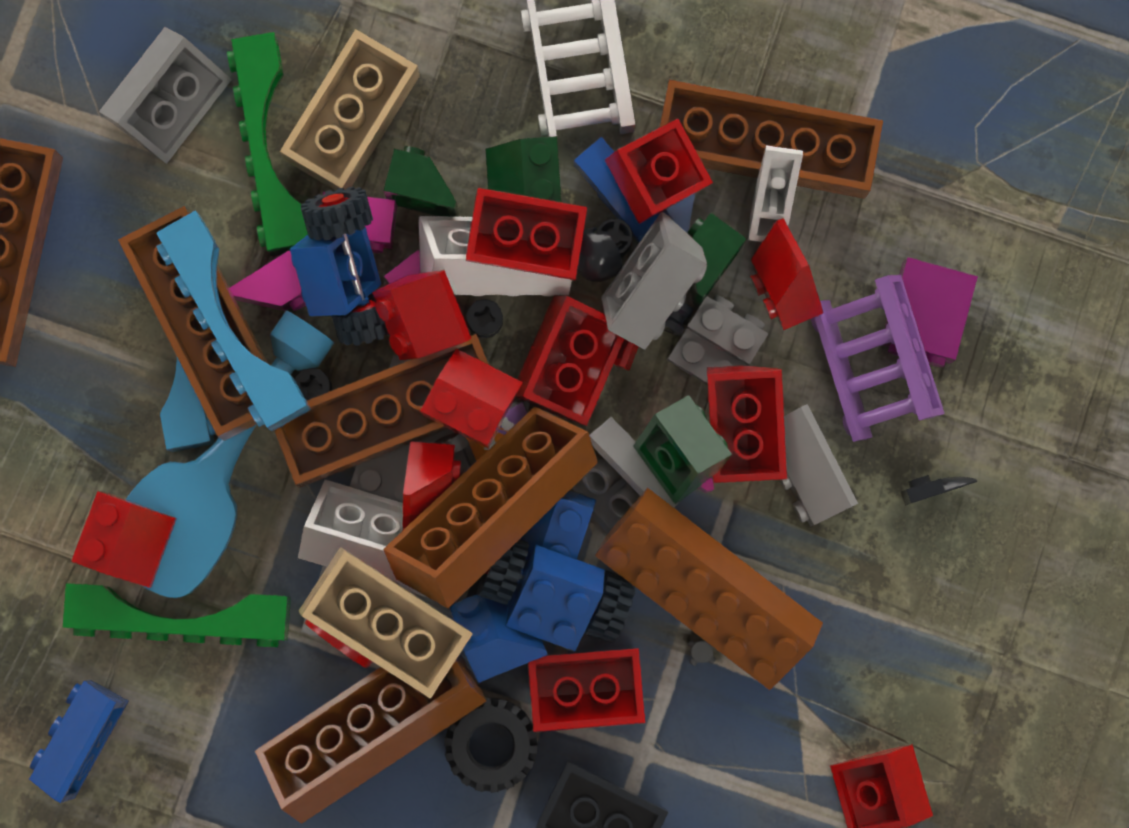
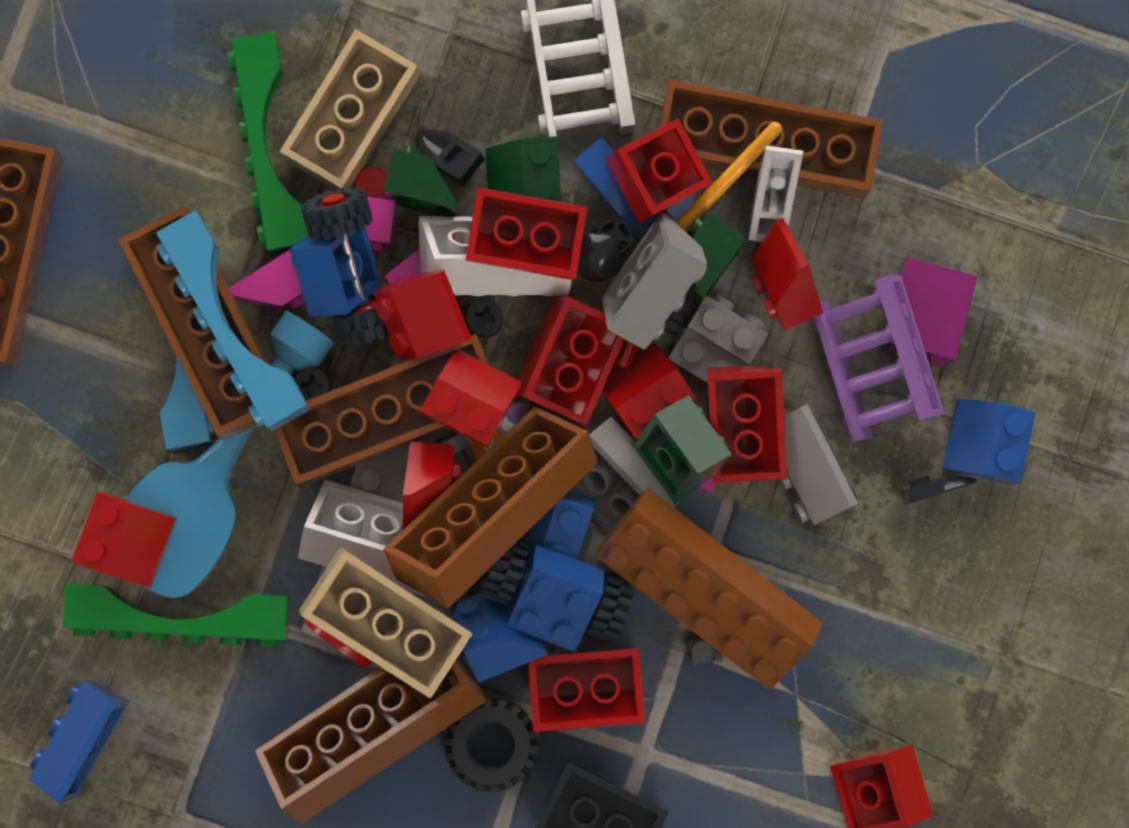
(165, 94): light grey slope -> none
(373, 181): none -> red tile
(450, 154): none -> black plate
(644, 390): none -> red slope
(730, 175): none -> light orange piece
(989, 440): none -> blue slope

